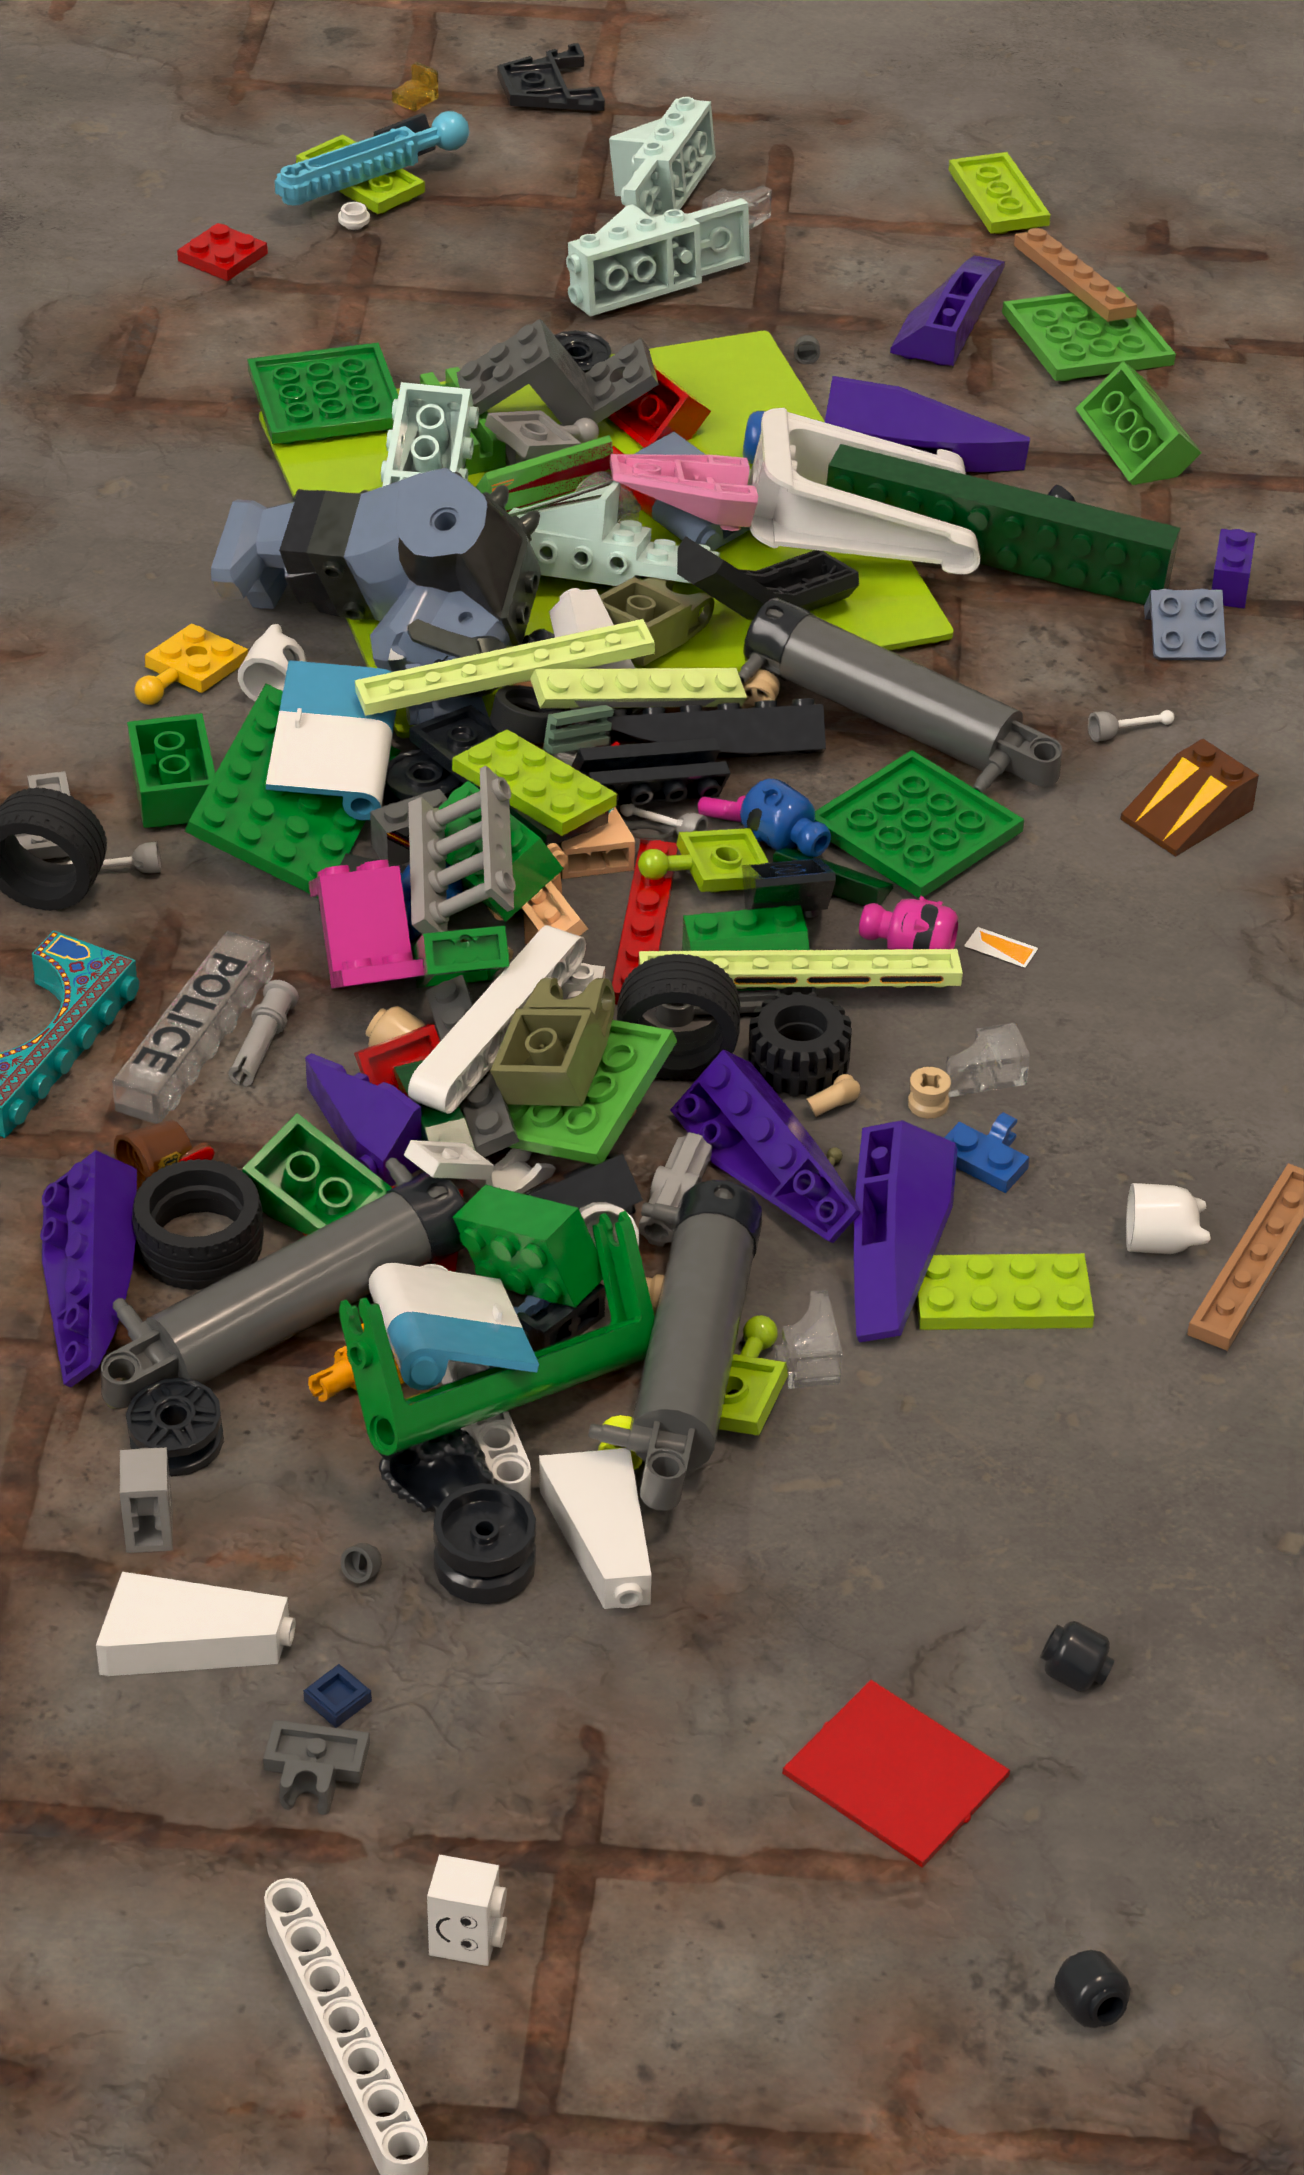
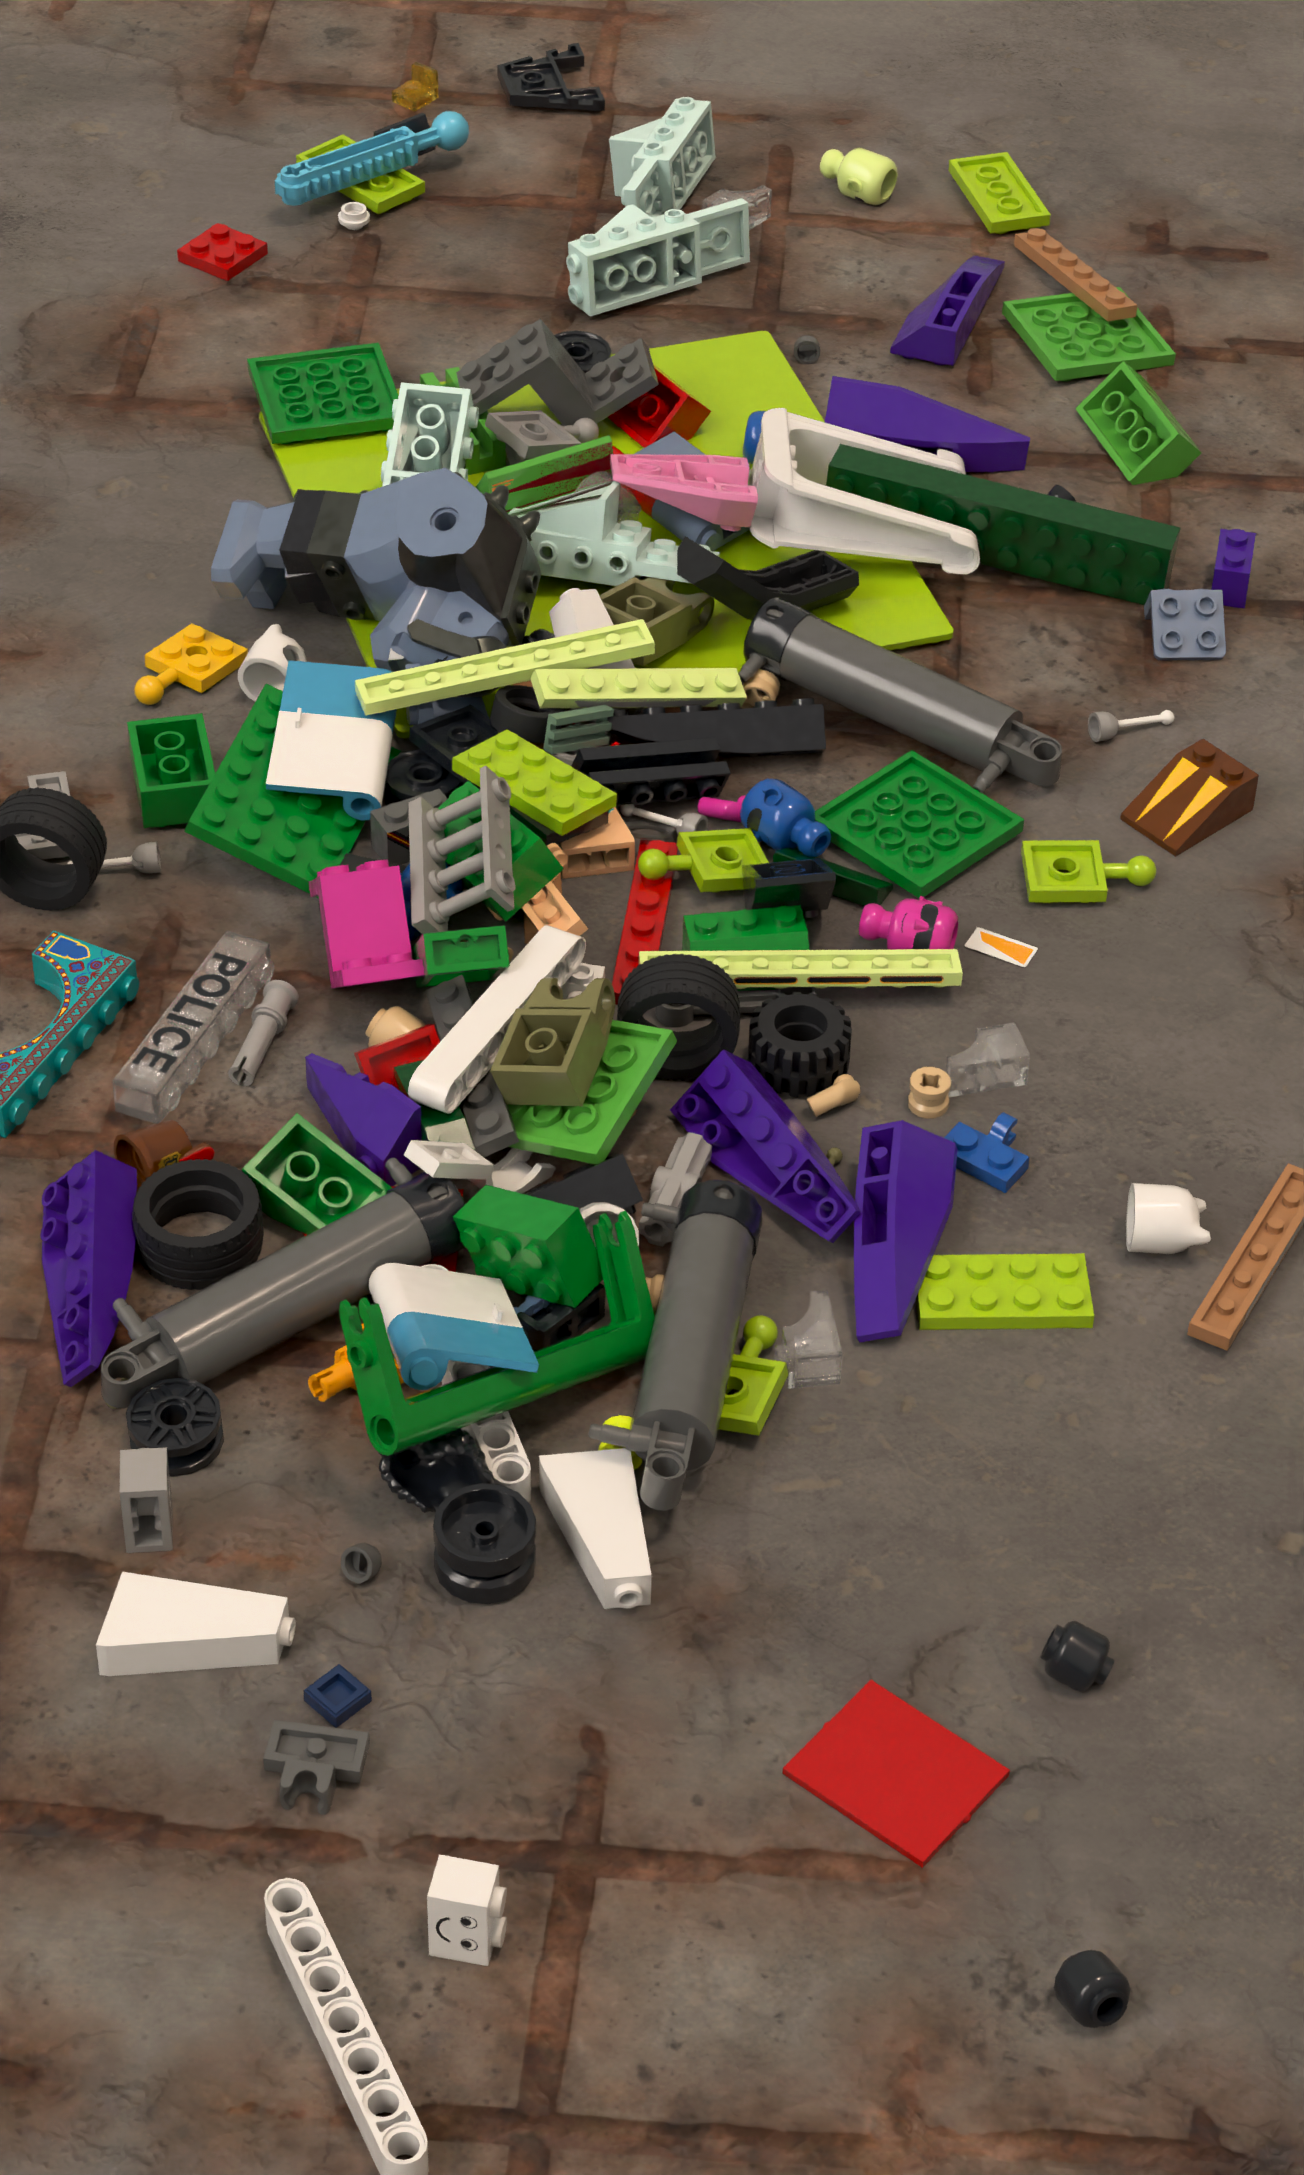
(861, 174): none -> yellowish green piece
(1086, 871): none -> lime plate

